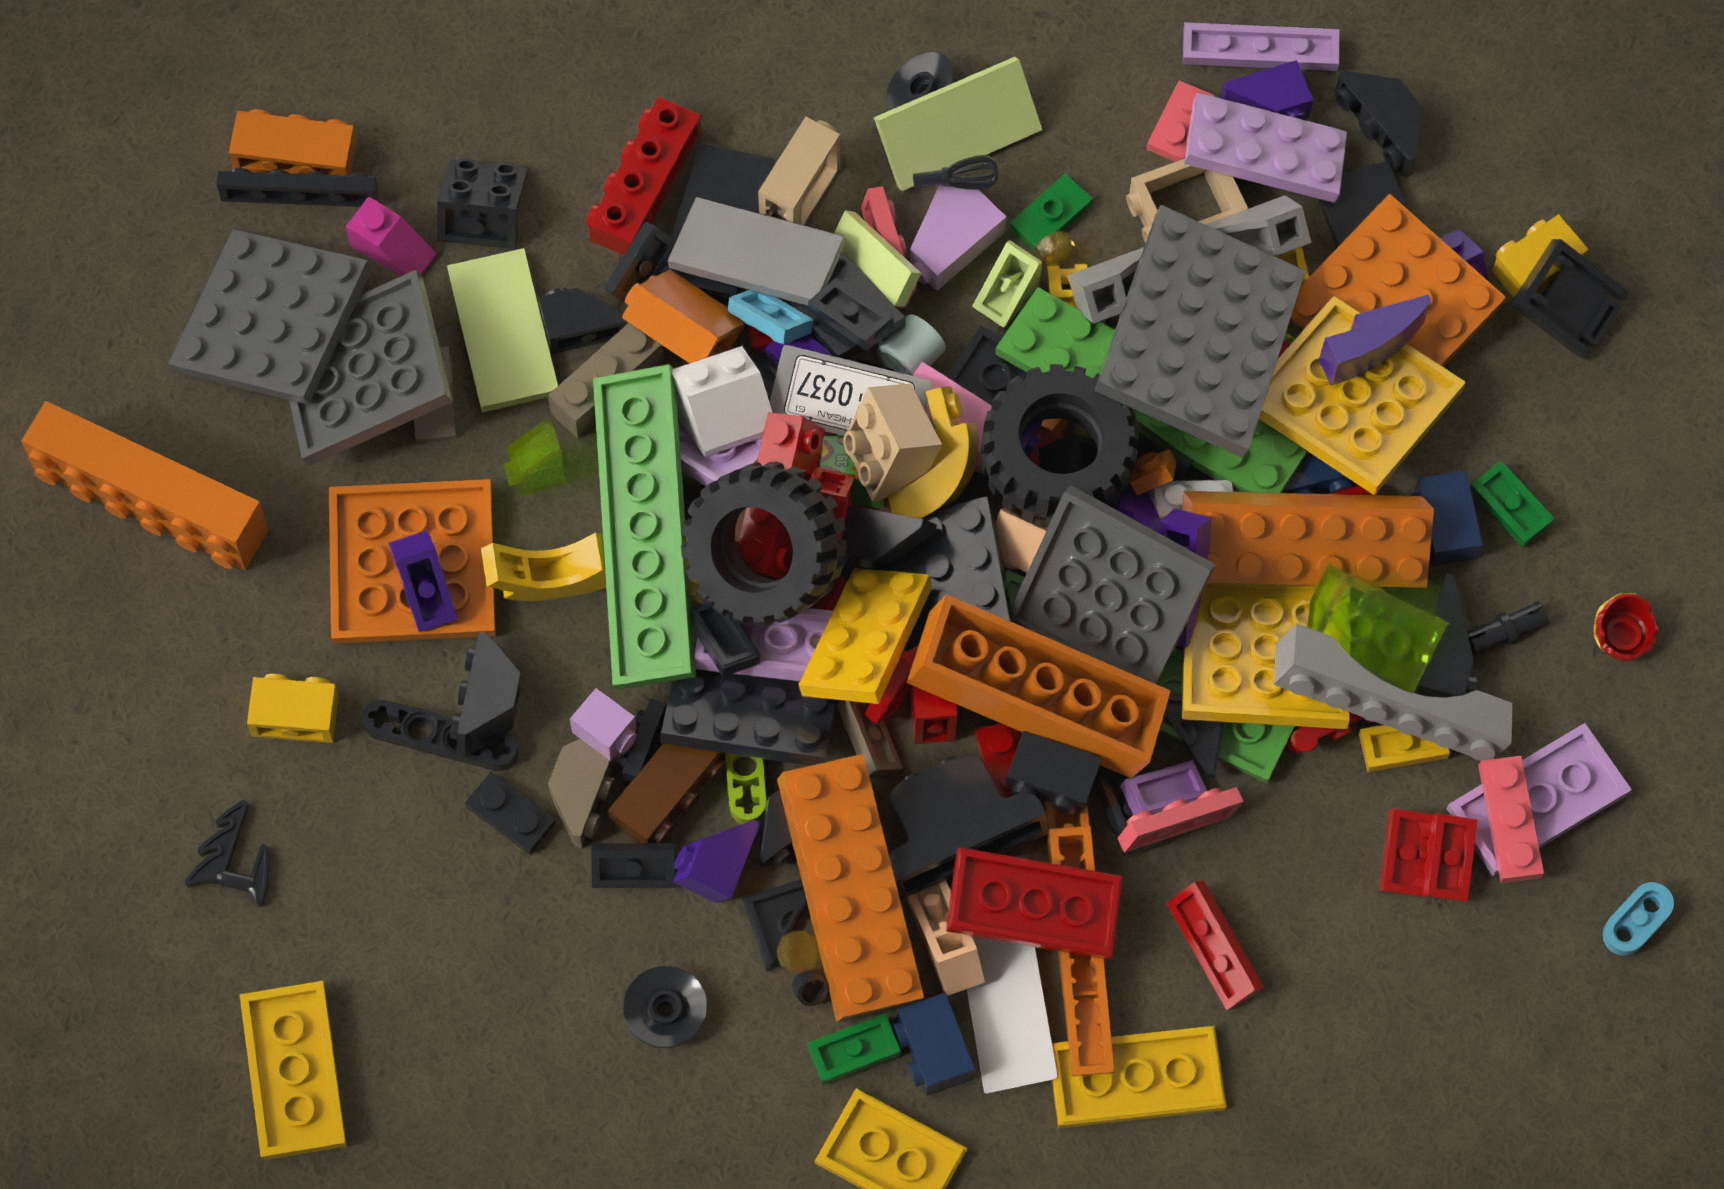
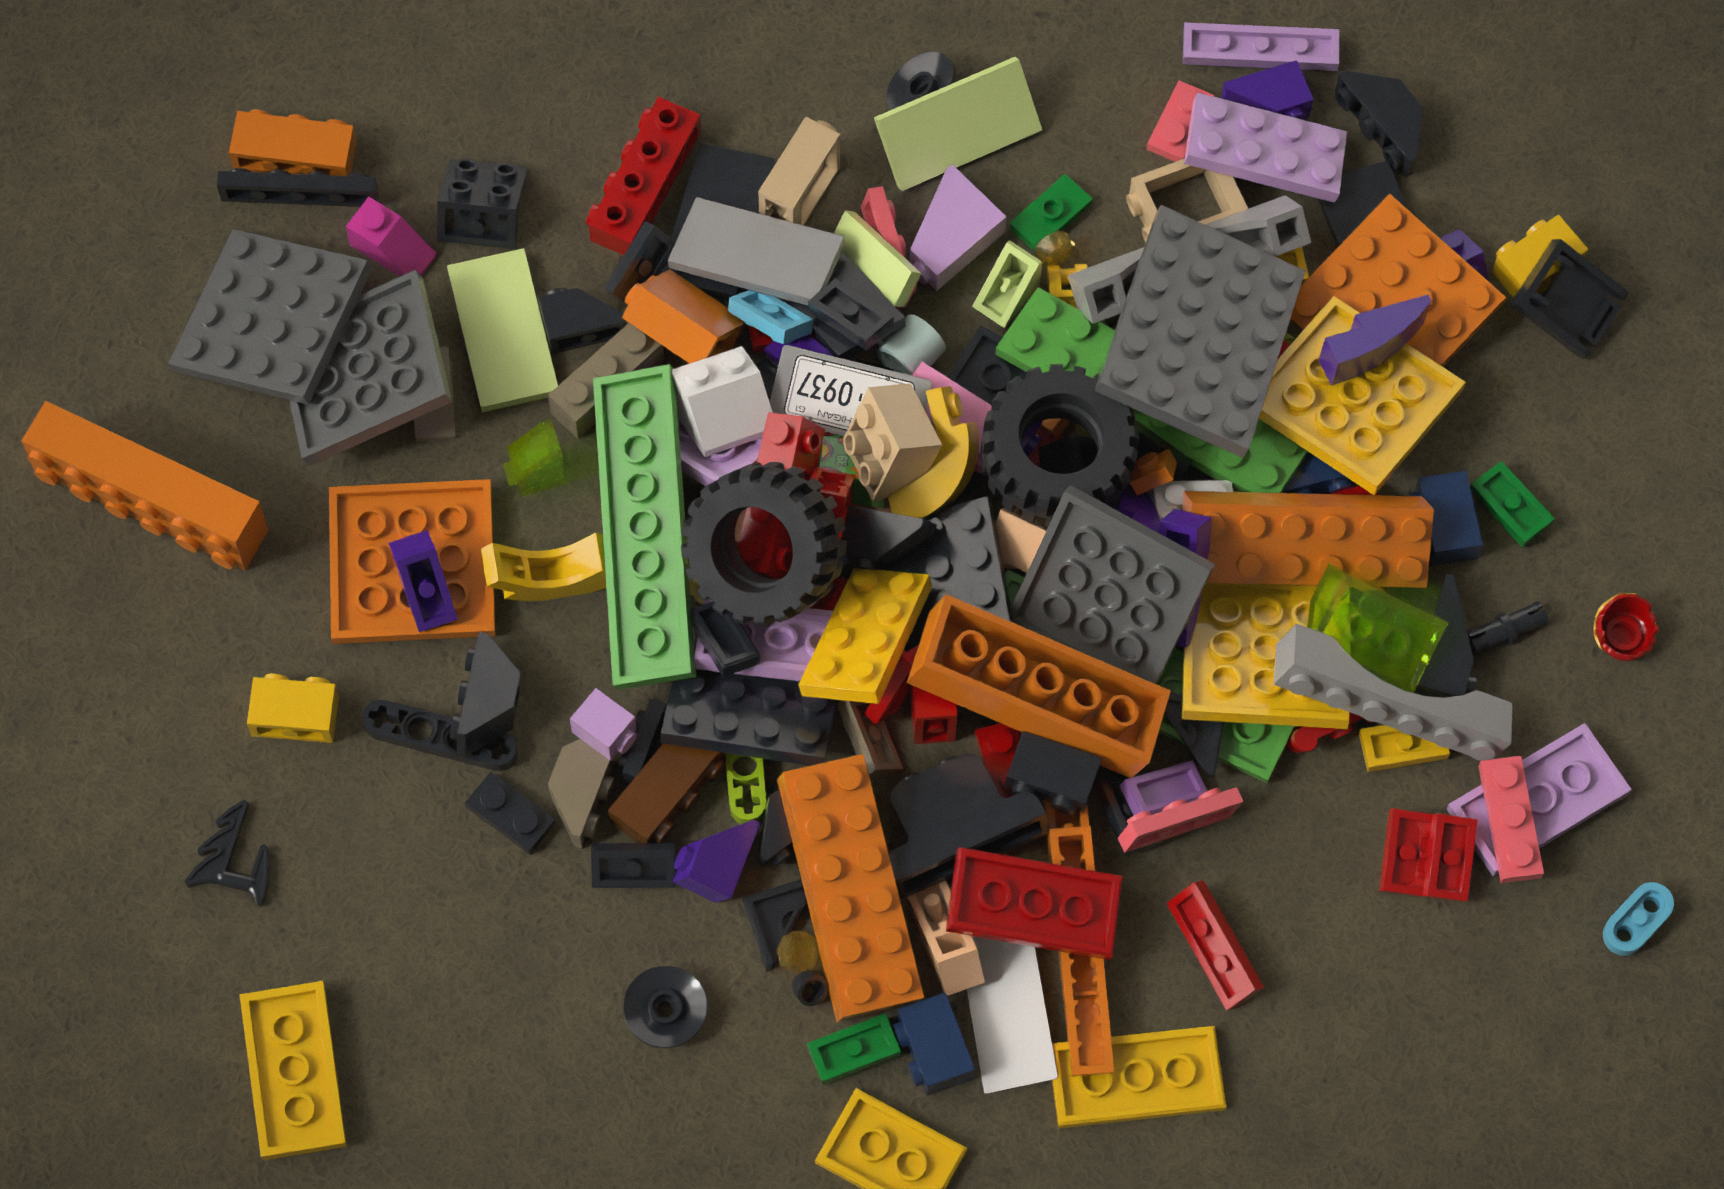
(947, 178): black piece -> none

